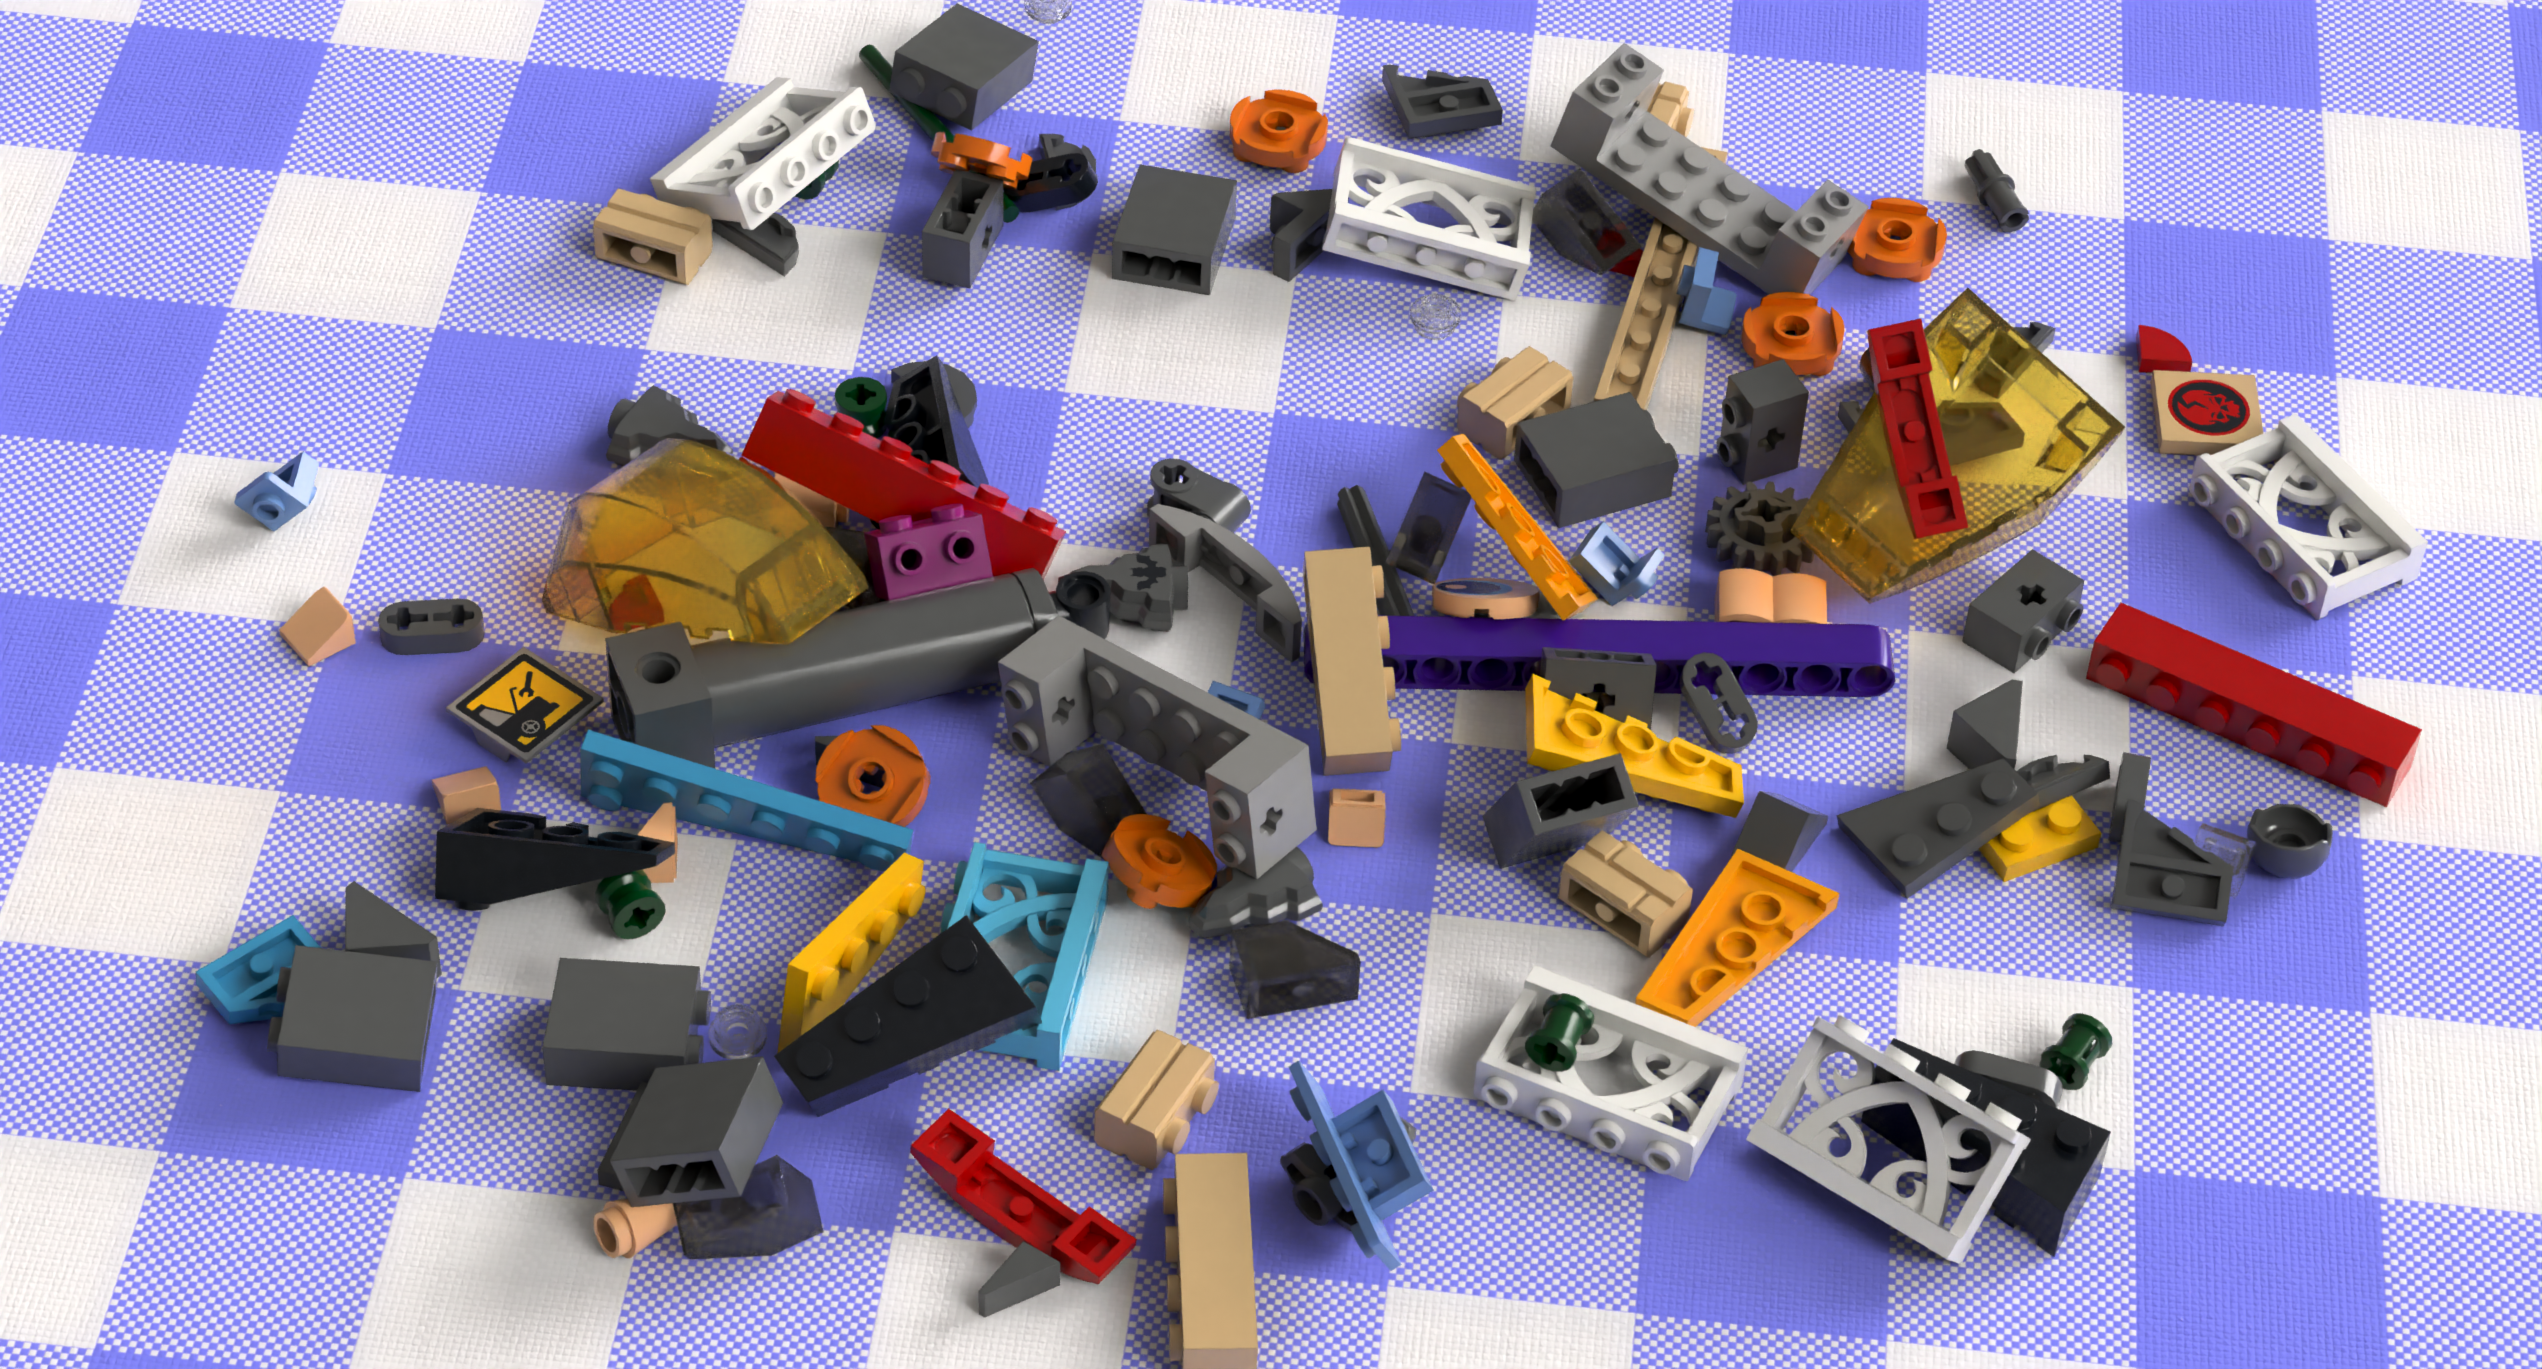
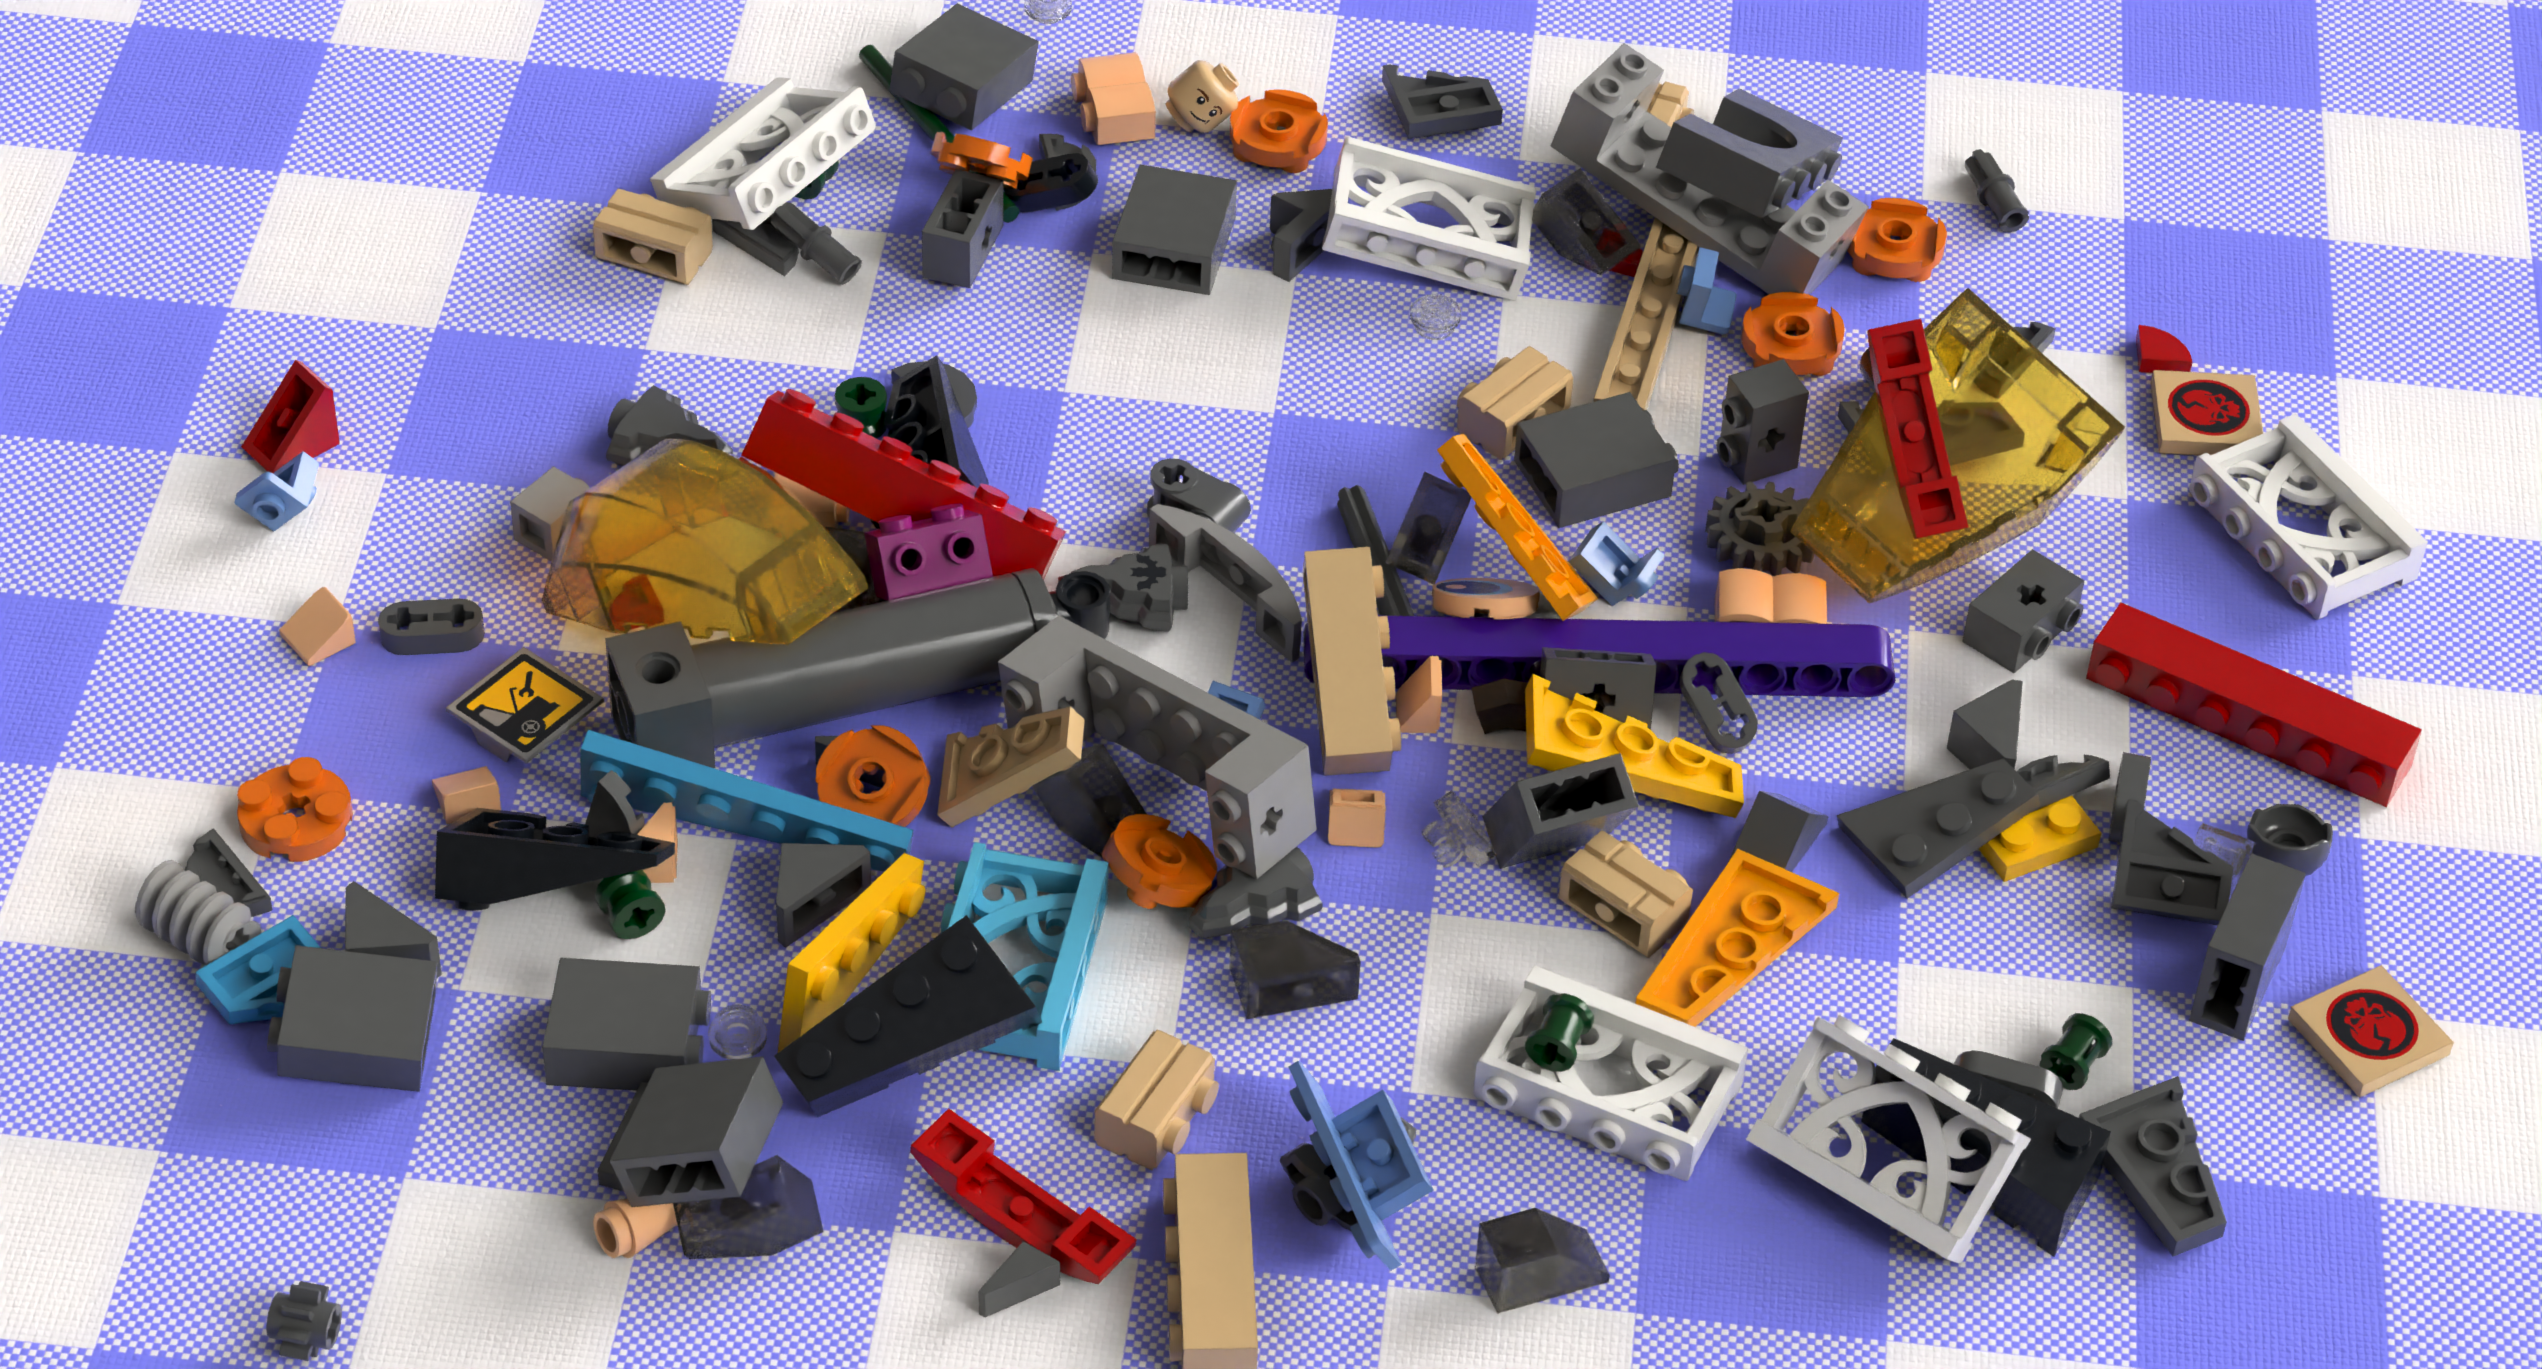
(192, 913): none -> light grey piece
(222, 868): none -> dark grey tile
(287, 787): none -> orange plate
(294, 421): none -> red slope
(304, 1320): none -> dark grey gear
(541, 508): none -> light grey brick
(611, 809): none -> dark grey tile
(816, 242): none -> dark grey axle
(817, 884): none -> dark grey slope
(1006, 762): none -> tan wing
(1114, 98): none -> light nougat brick
(1202, 96): none -> tan head
(1421, 699): none -> light nougat slope
(1460, 830): none -> clear tile
(1501, 705): none -> dark brown piece
(1535, 1259): none -> clear smoke slope
(1751, 154): none -> dark grey arch
(2160, 1166): none -> dark grey wing
(2247, 946): none -> dark grey brick
(2370, 1031): none -> tile

